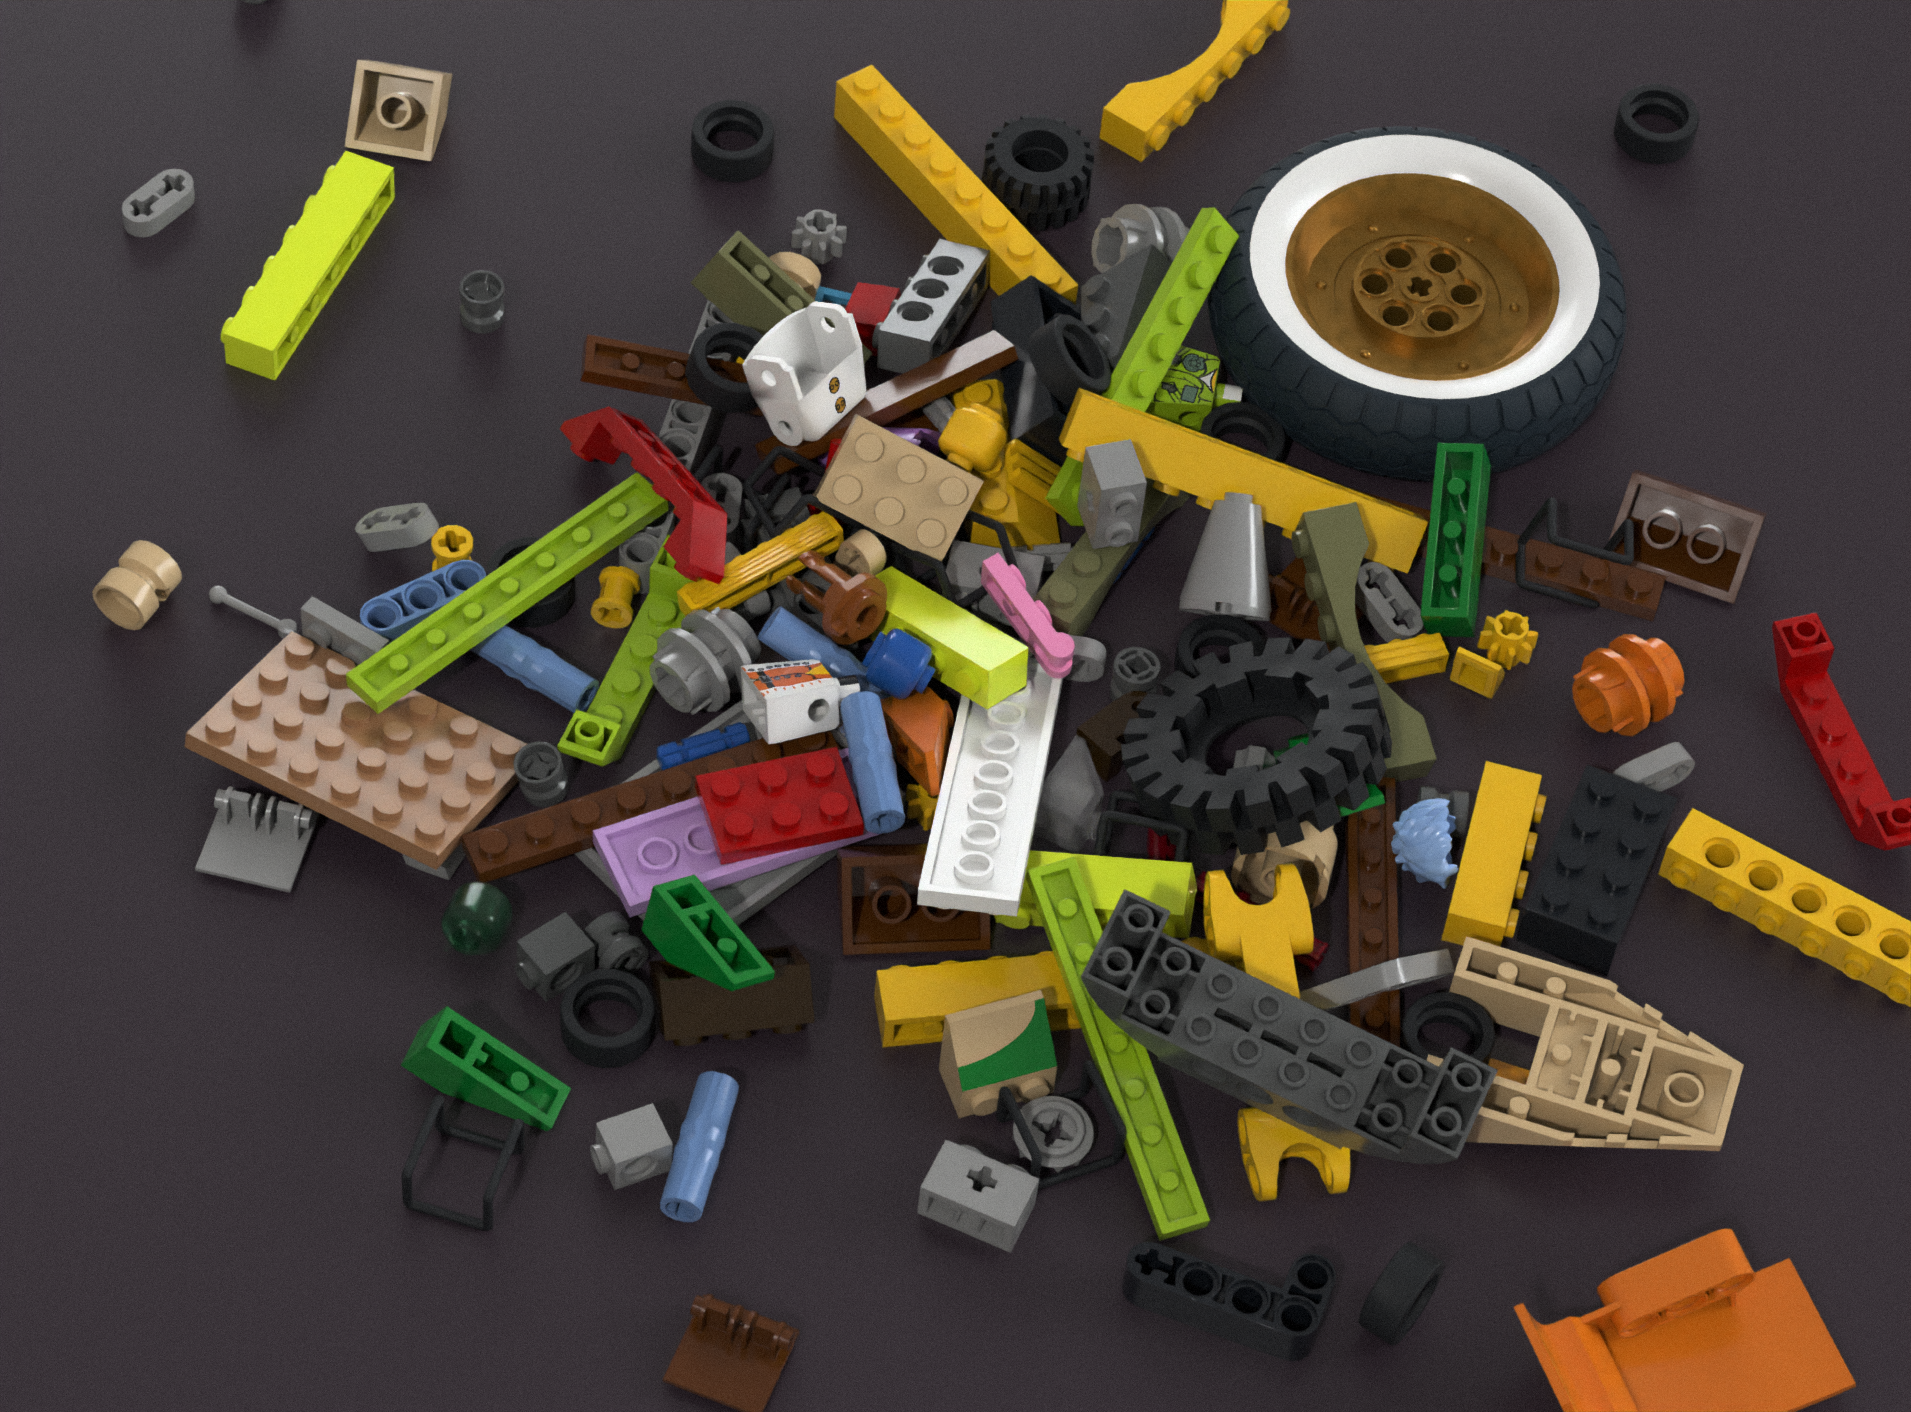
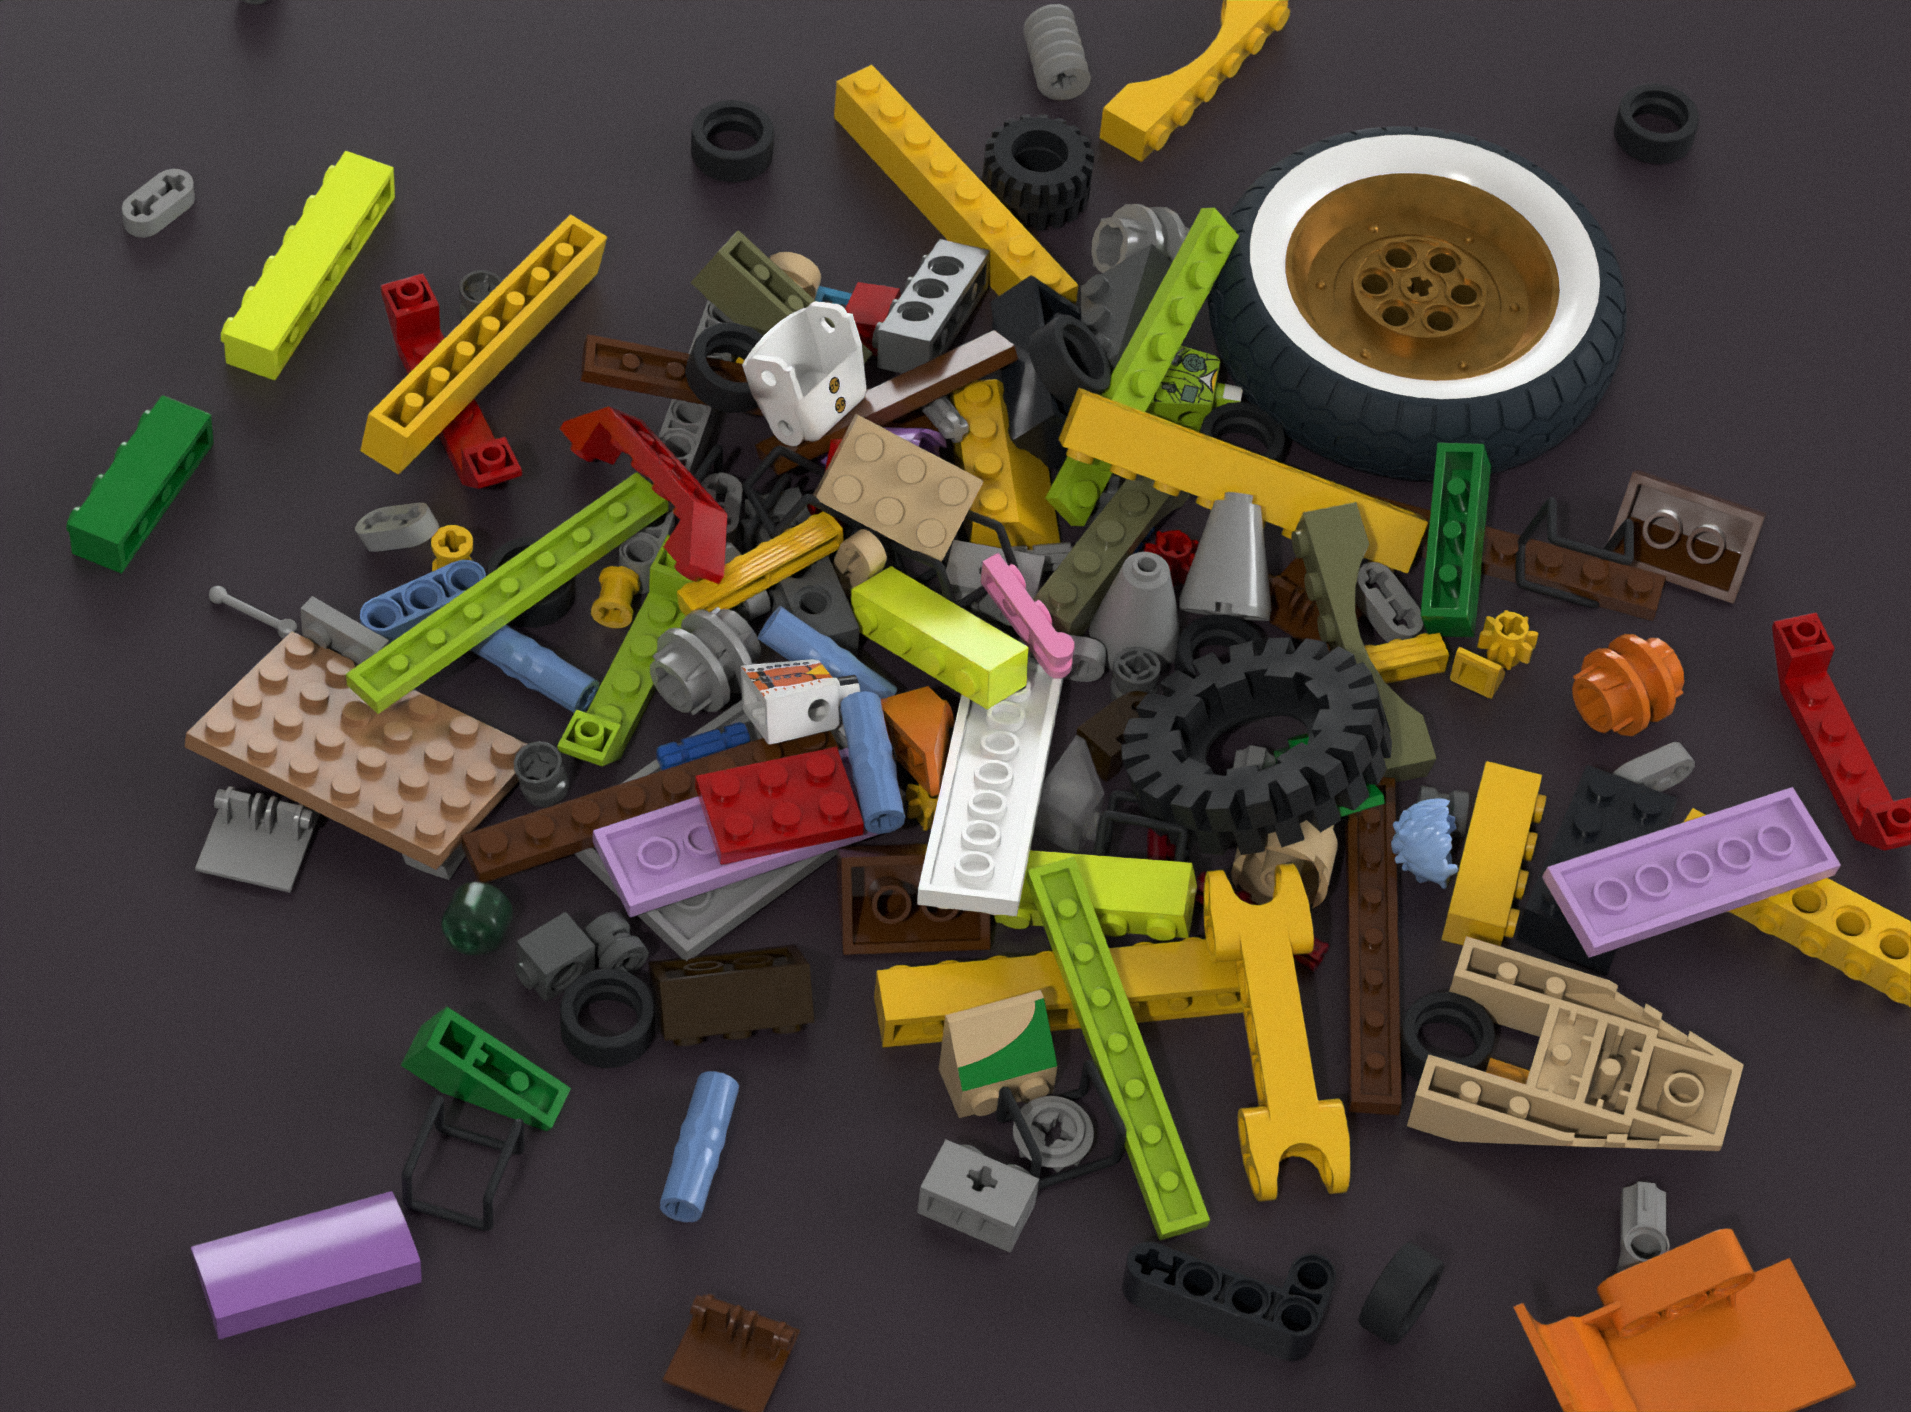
(138, 585): tan wheel -> none
(140, 483): none -> green brick
(306, 1264): none -> medium lavender slope
(397, 109): tan slope -> none
(467, 438): none -> red slope
(482, 344): none -> yellow brick
(632, 1147): light grey brick -> none
(701, 937): green slope -> none
(819, 236): light grey gear -> none
(850, 606): dark orange piece -> none
(898, 664): blue head -> none
(973, 438): yellow head -> none
(1030, 471): yellow tile -> none
(1056, 52): none -> light grey piece
(1111, 494): light grey brick -> none
(1139, 611): none -> light grey cone
(1177, 551): none -> red gear
(1278, 1047): dark grey slope -> none
(1380, 978): light grey beam -> none
(1642, 1224): none -> light grey piece
(1690, 871): none -> lavender plate

